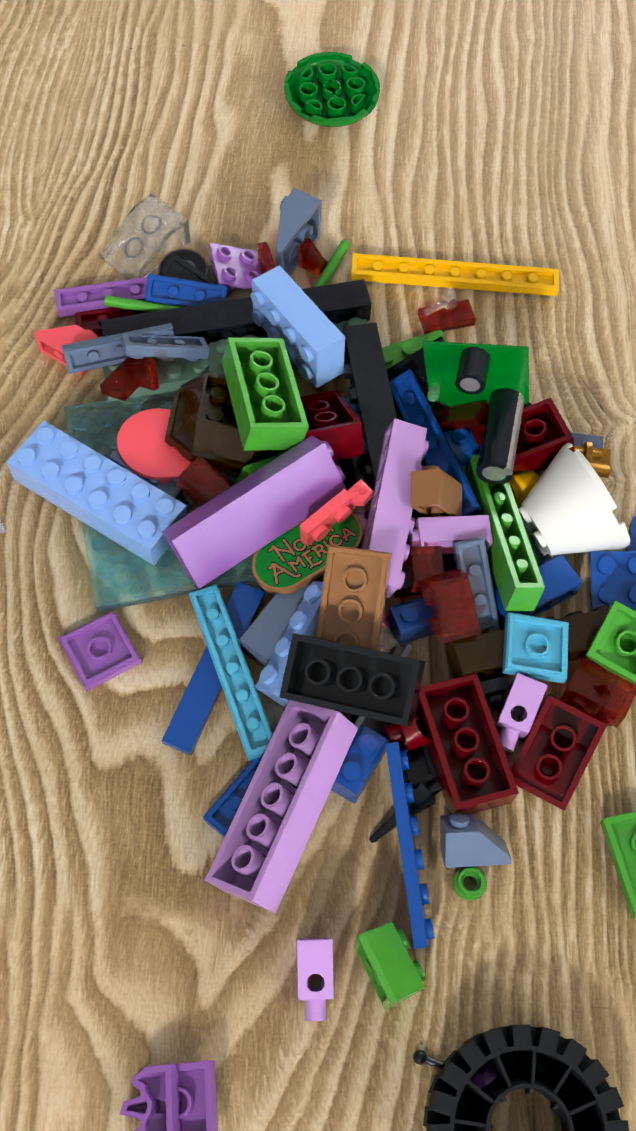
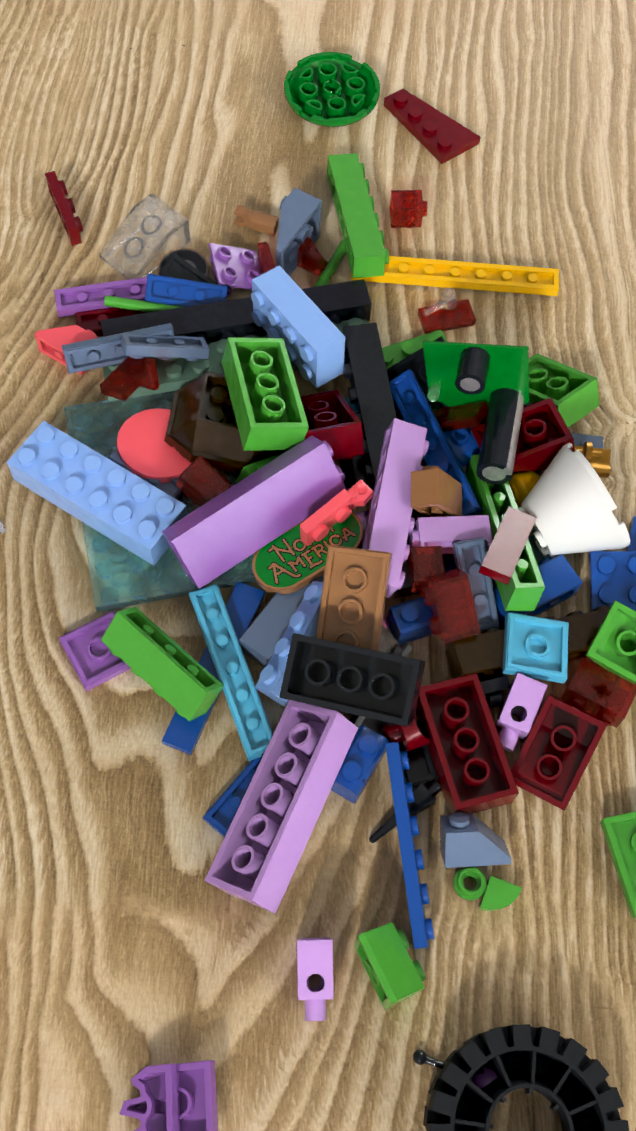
(64, 208): none -> dark red plate
(161, 663): none -> bright green brick
(256, 220): none -> medium nougat bar
(356, 216): none -> bright green brick
(407, 208): none -> clear red brick
(432, 128): none -> dark red wing
(498, 894): none -> bright green tile
(507, 545): none -> tile
(570, 389): none -> bright green slope

